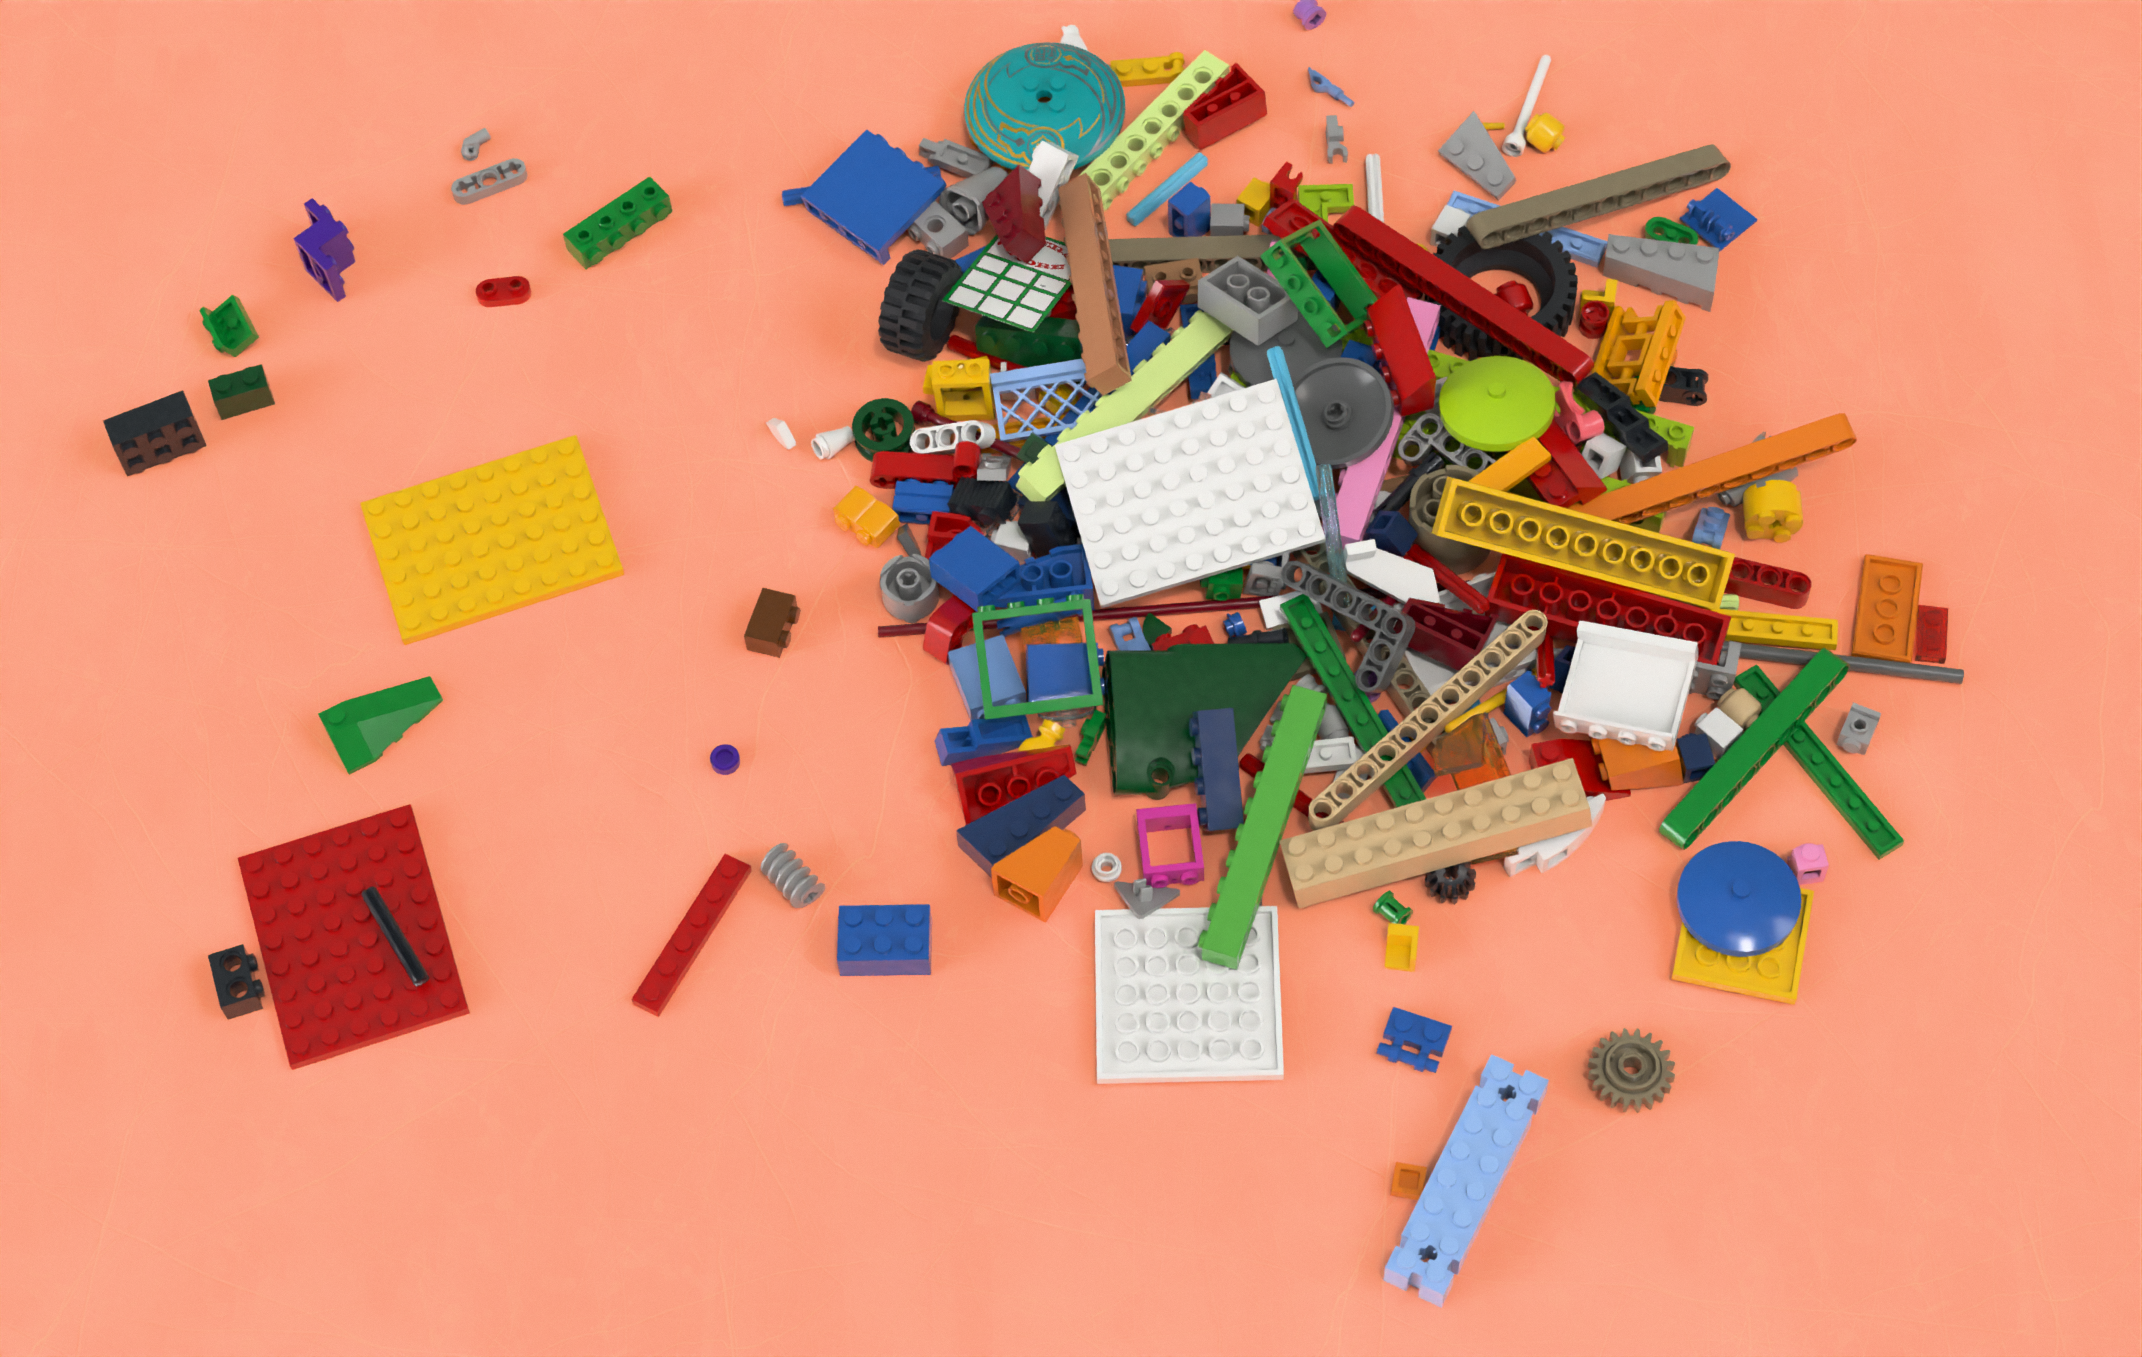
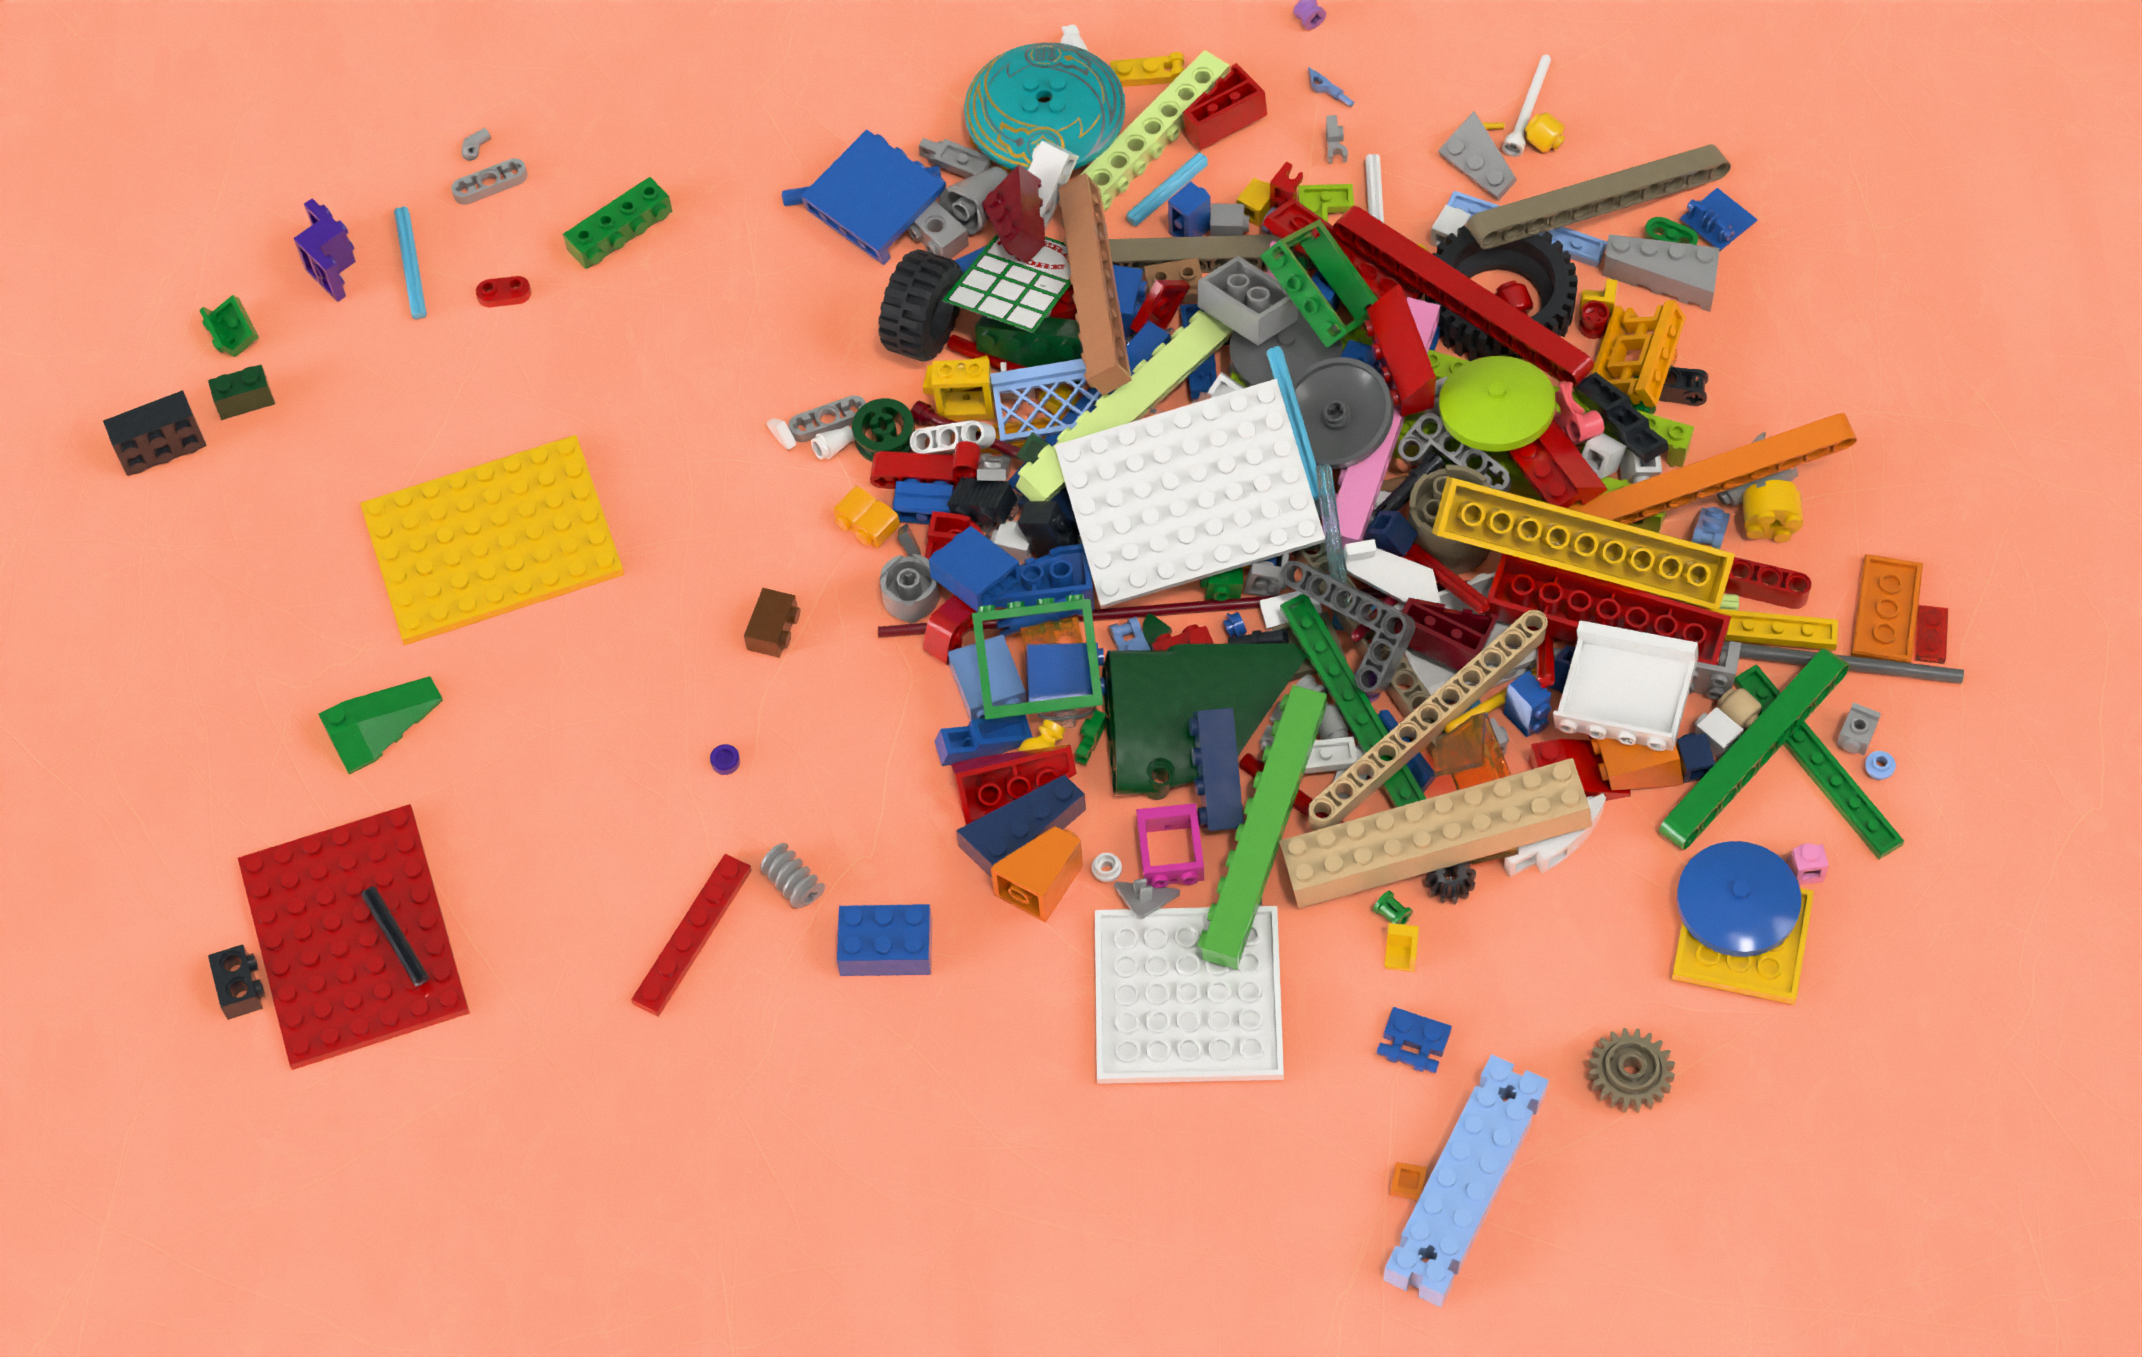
(410, 262): none -> medium azure axle
(805, 418): none -> light grey beam
(1514, 466): light orange tile -> none
(1878, 772): none -> light blue plate

